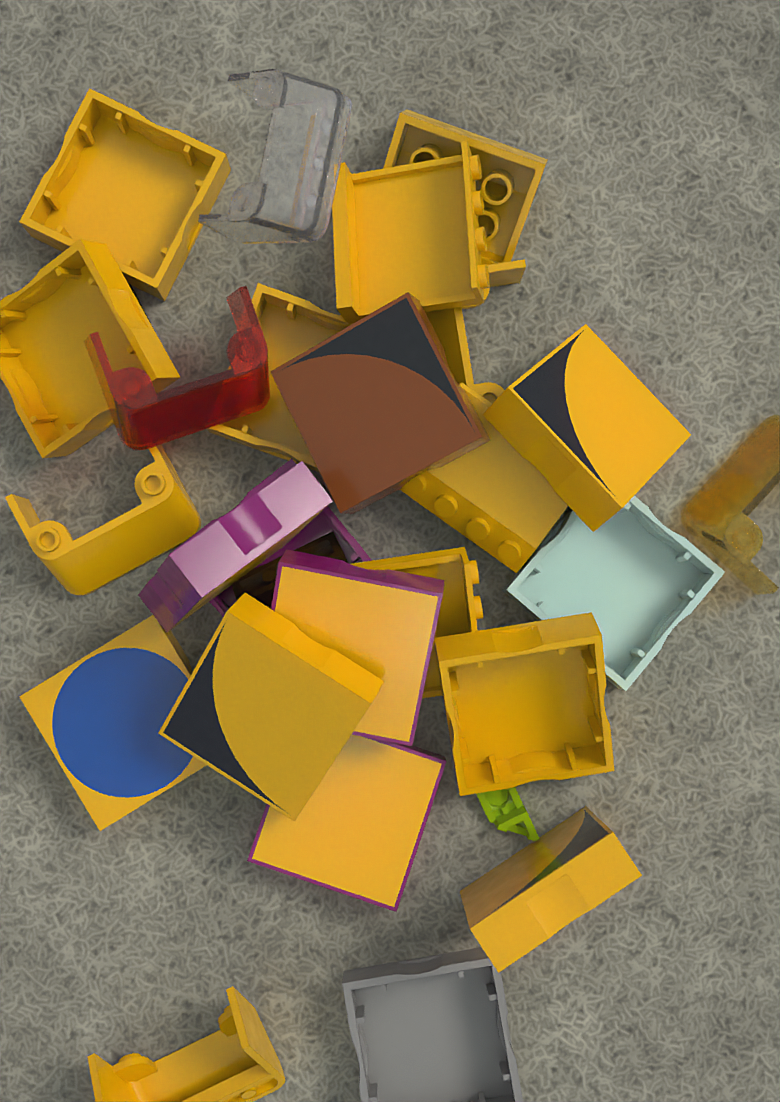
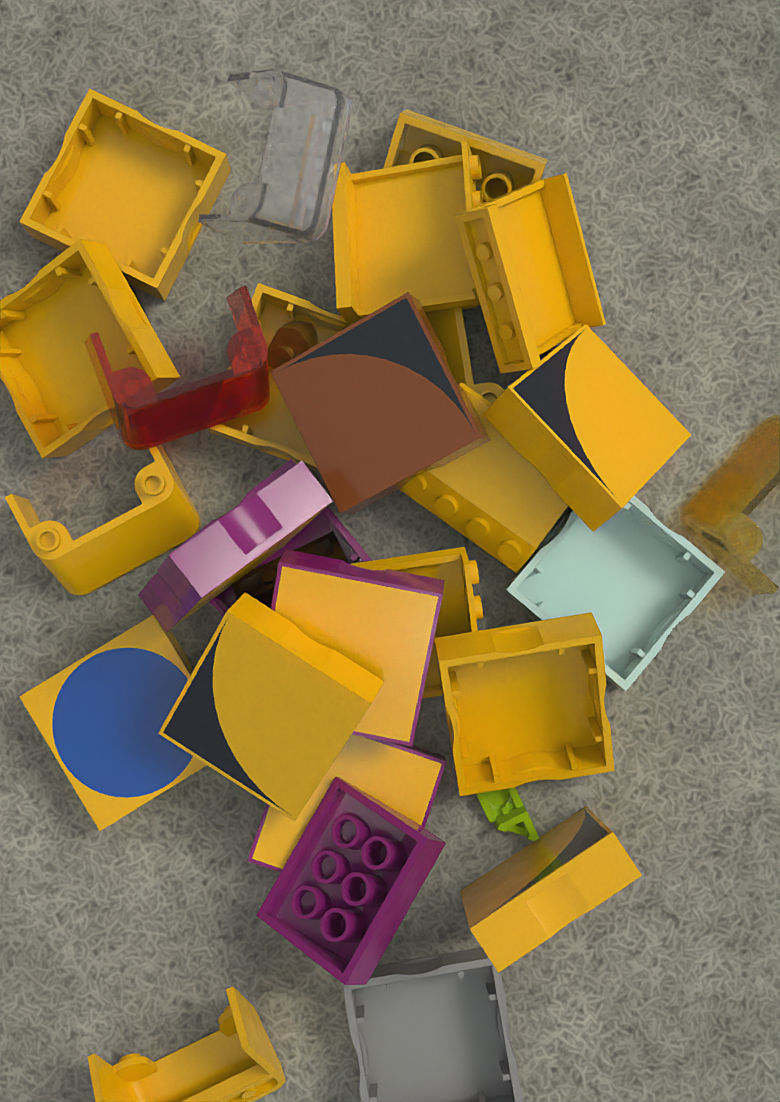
(290, 342): none -> pearl gold plate
(350, 882): none -> magenta slope
(530, 270): none -> yellow panel

